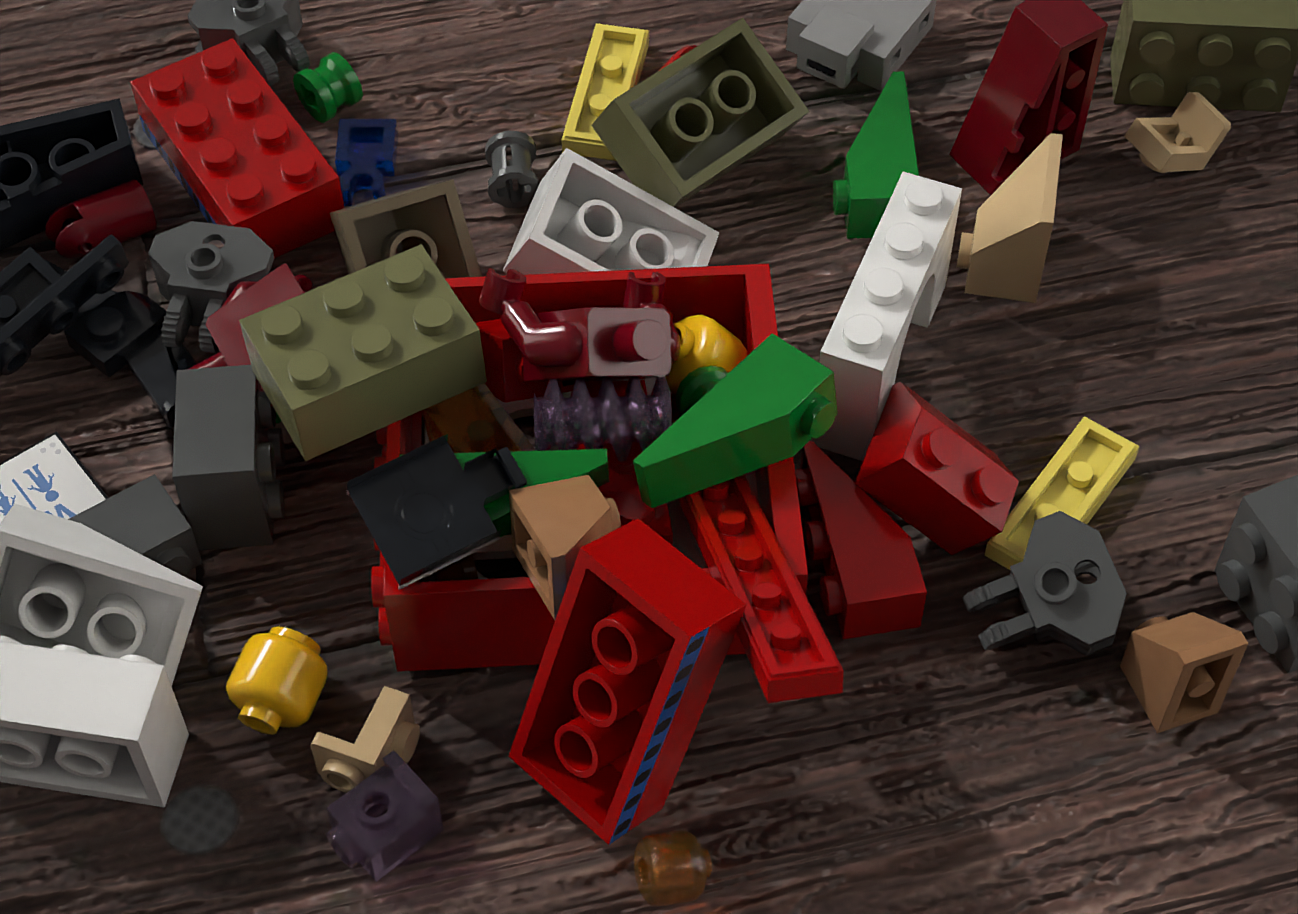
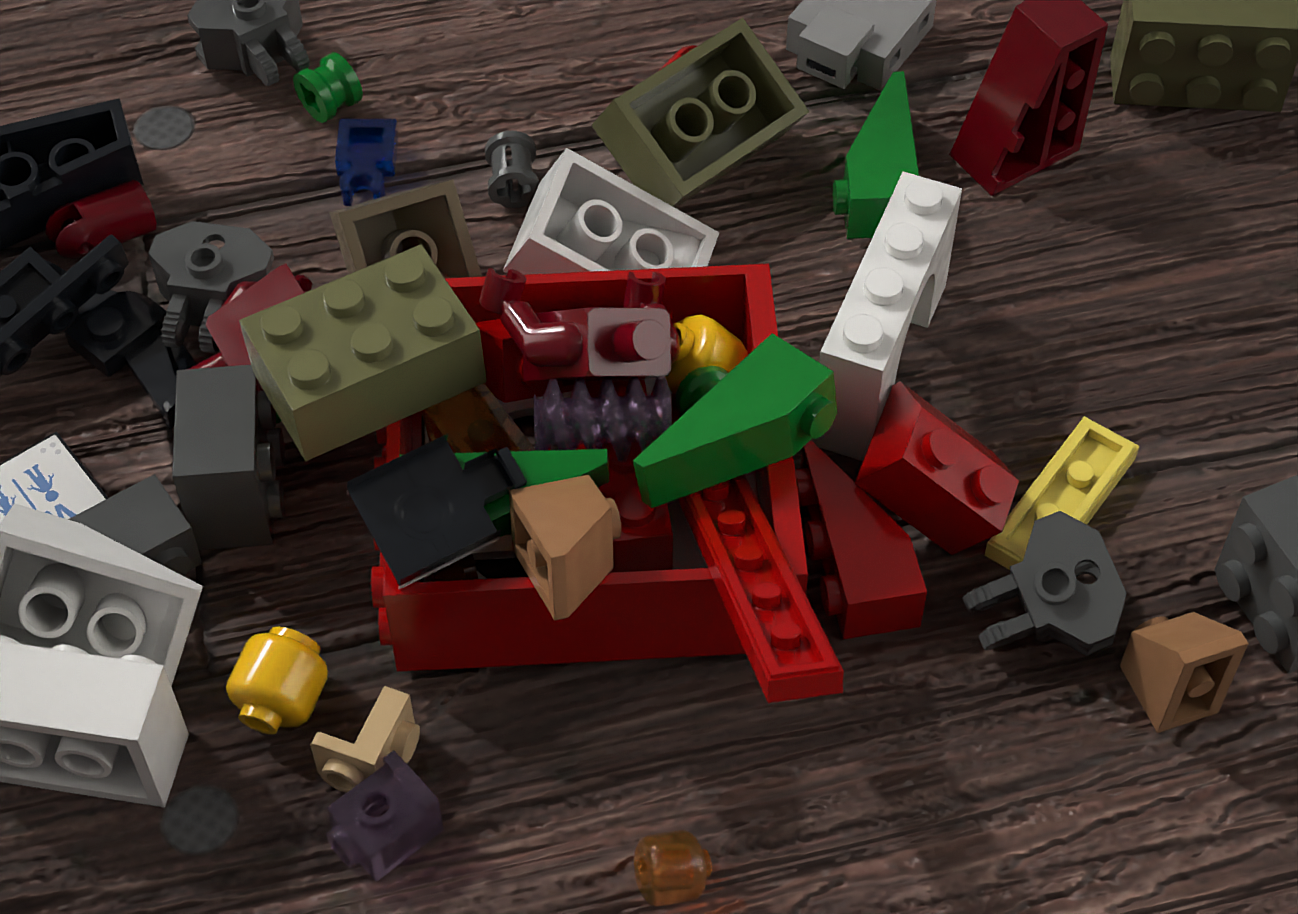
(238, 148): red brick -> none
(609, 70): light yellow tile -> none
(624, 678): red brick -> none
(1014, 229): tan slope -> none
(1182, 140): tan bracket -> none

